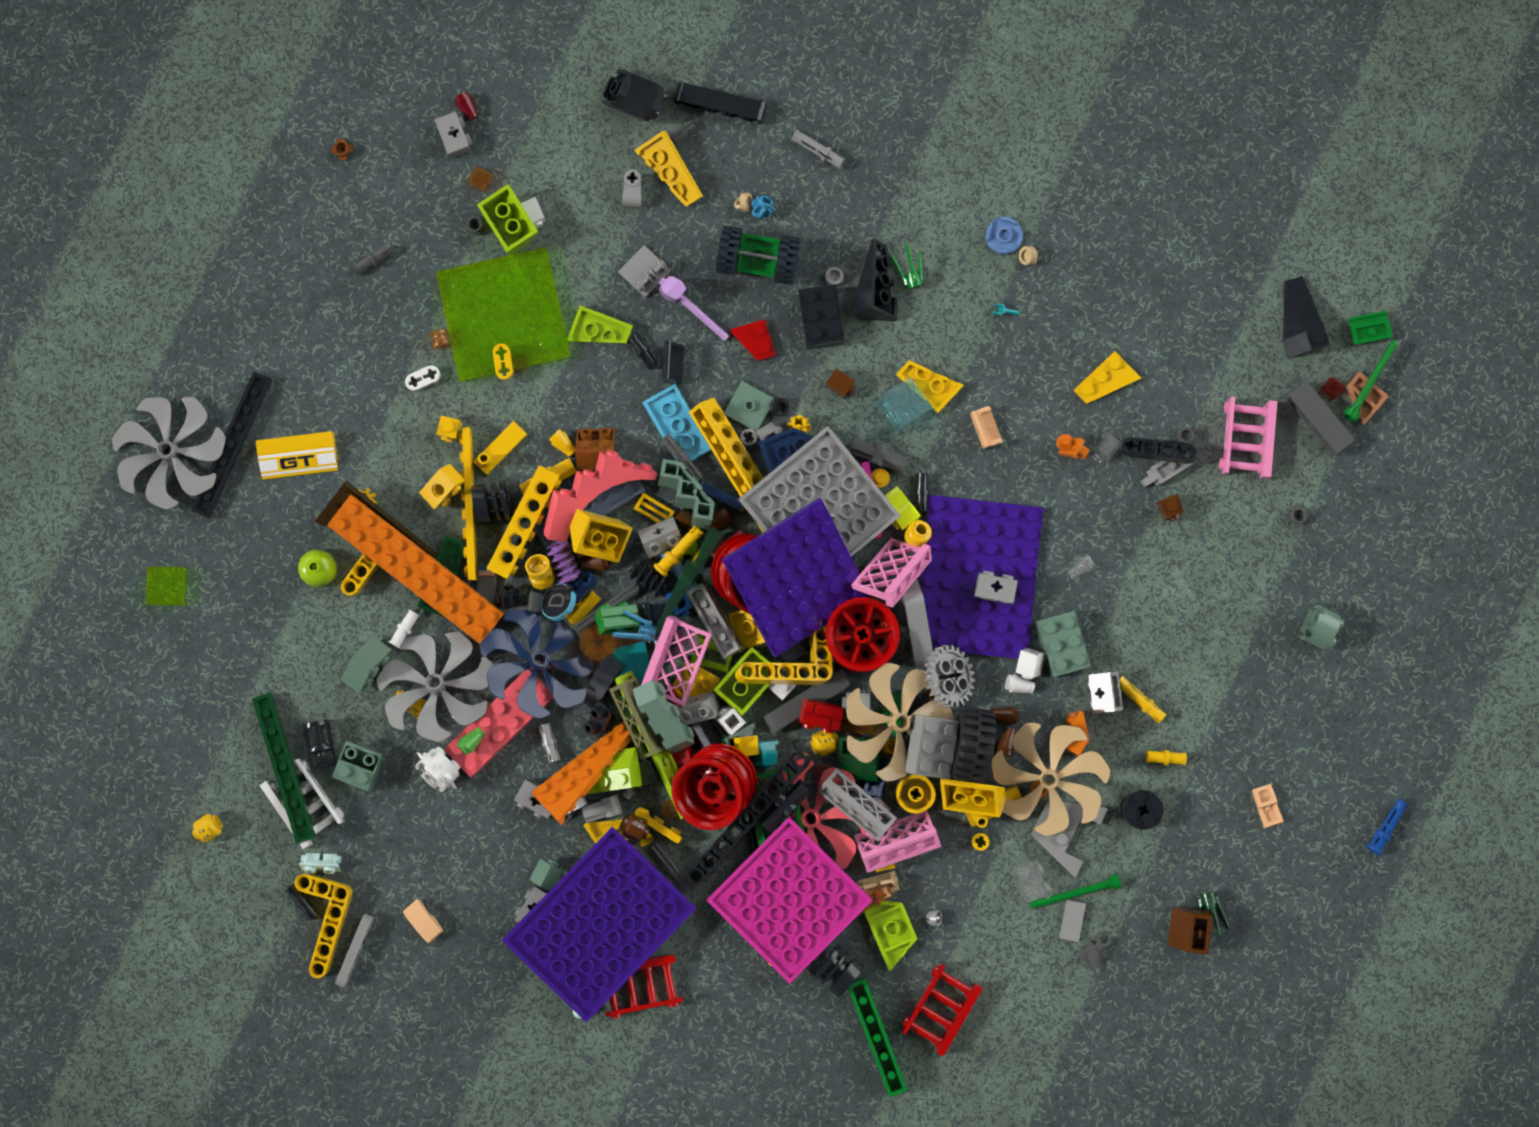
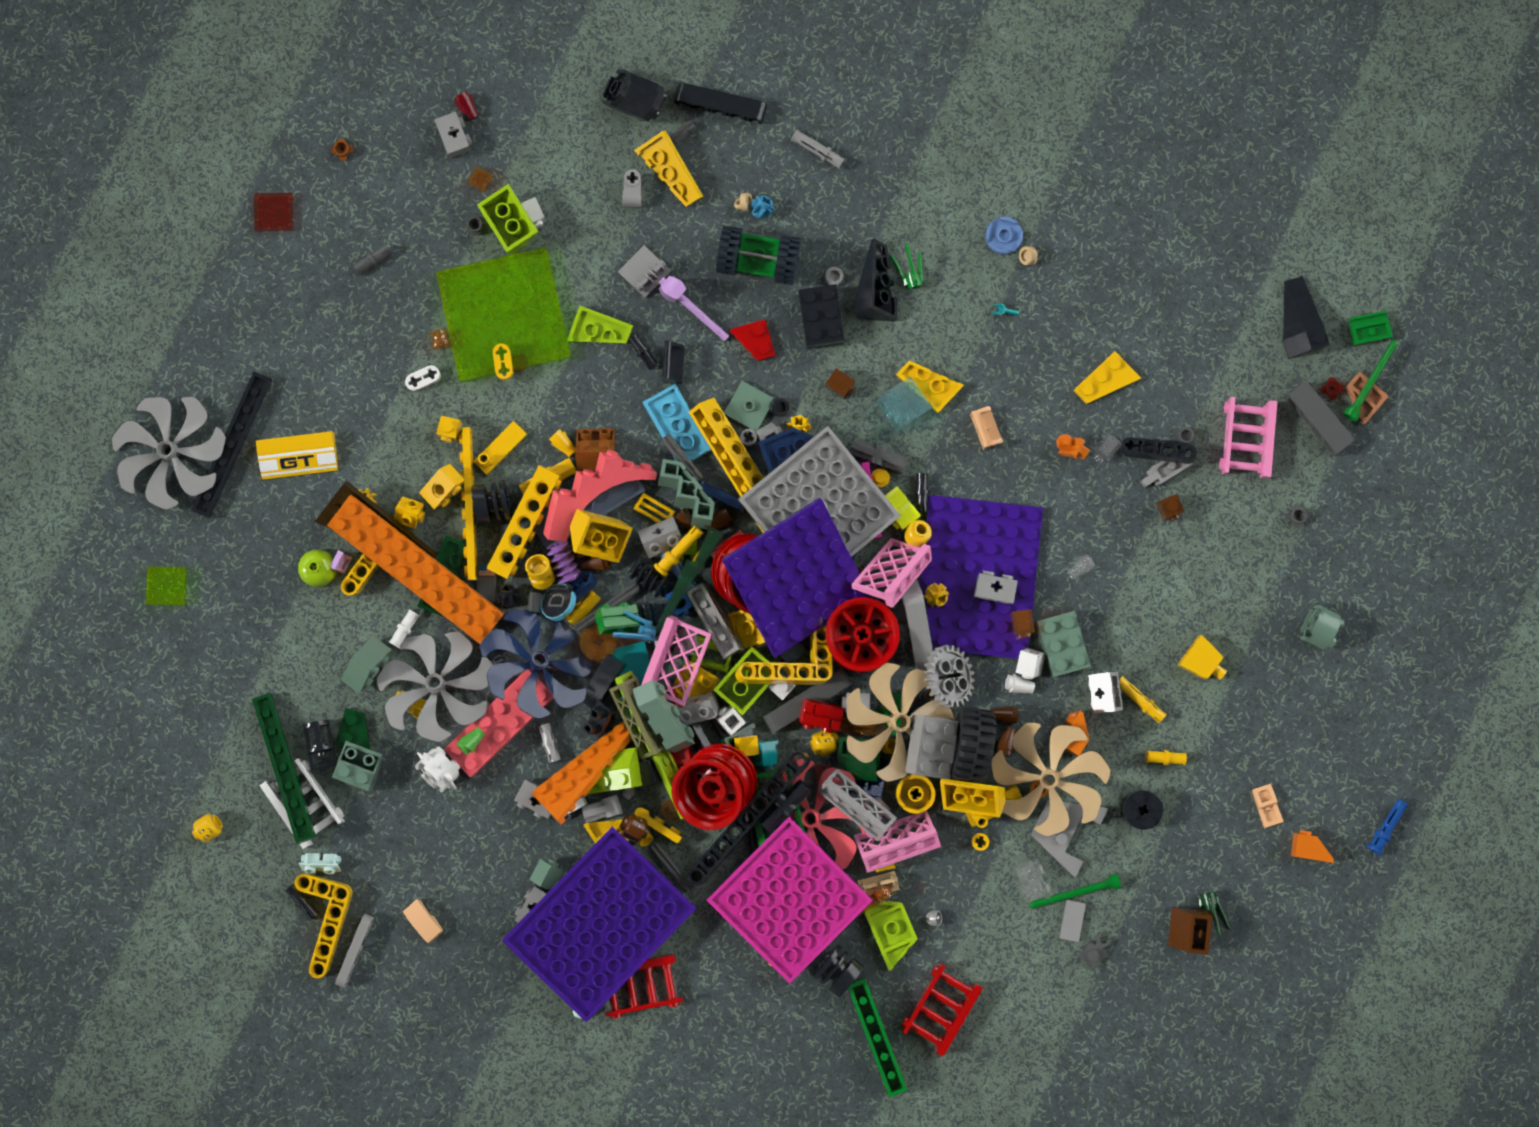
(273, 212): none -> clear red tile
(341, 562): none -> lavender tile
(353, 729): none -> dark green wing
(409, 512): none -> yellow brick
(936, 595): none -> yellow gear
(1022, 623): none -> clear orange brick
(1202, 660): none -> yellow torso
(1309, 847): none -> orange slope

